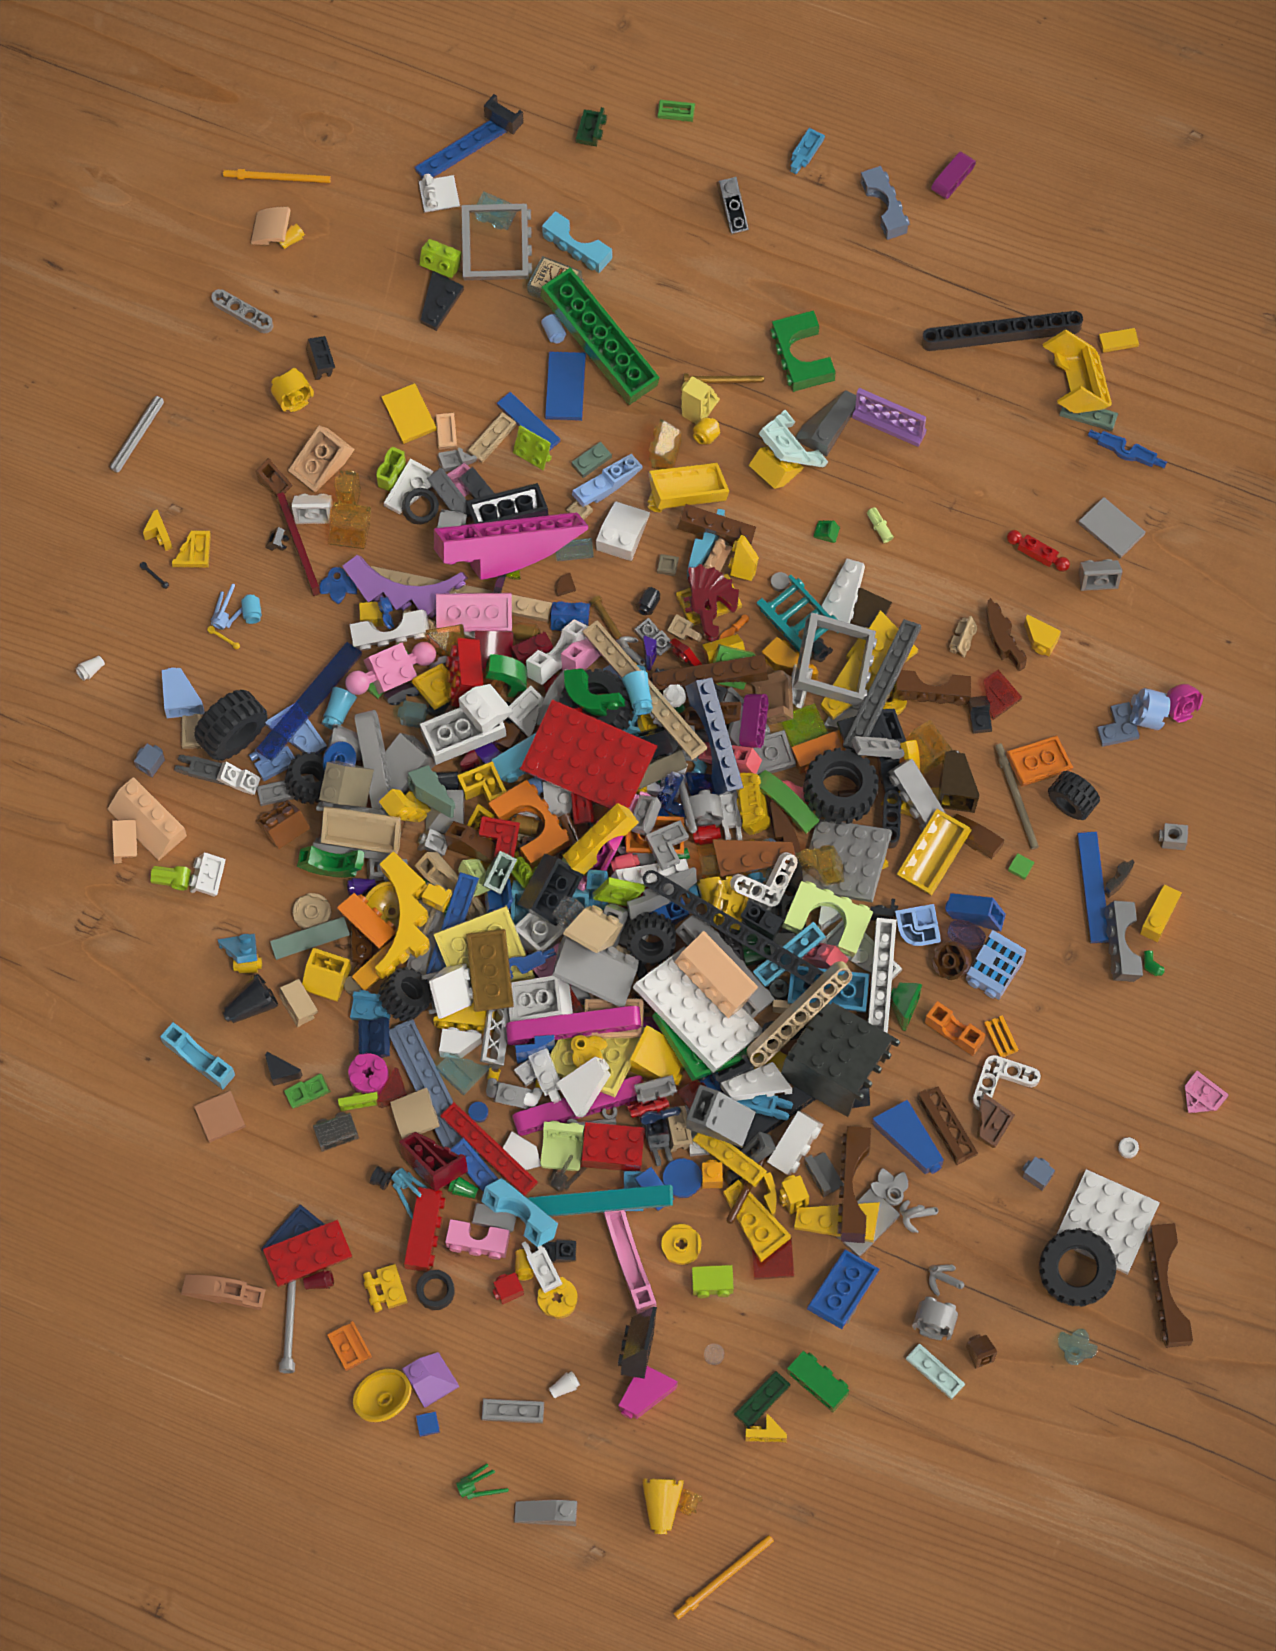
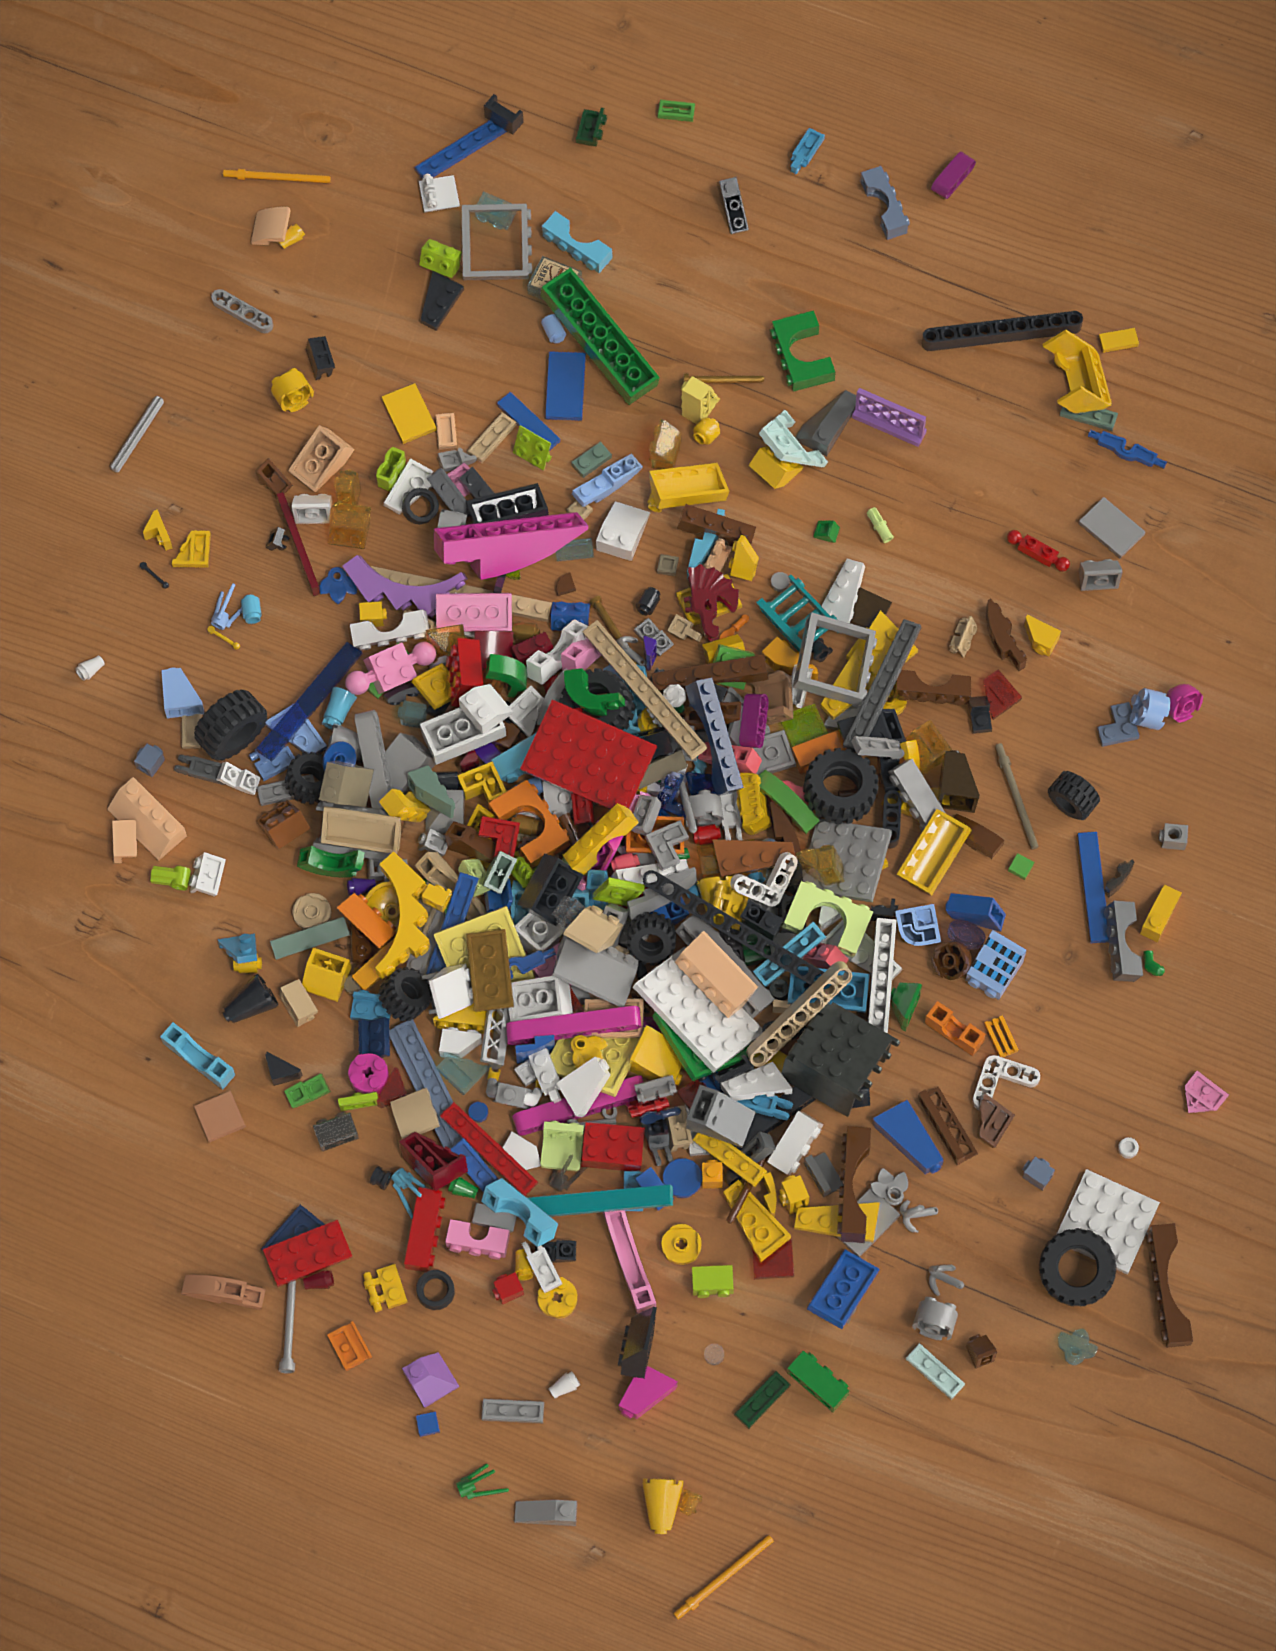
(382, 1395): yellow dish -> none
(386, 607): blue plate -> none
(638, 691): medium azure plant -> none
(684, 652): red plate -> none
(772, 1433): yellow slope -> none
(1039, 760): orange tile -> none

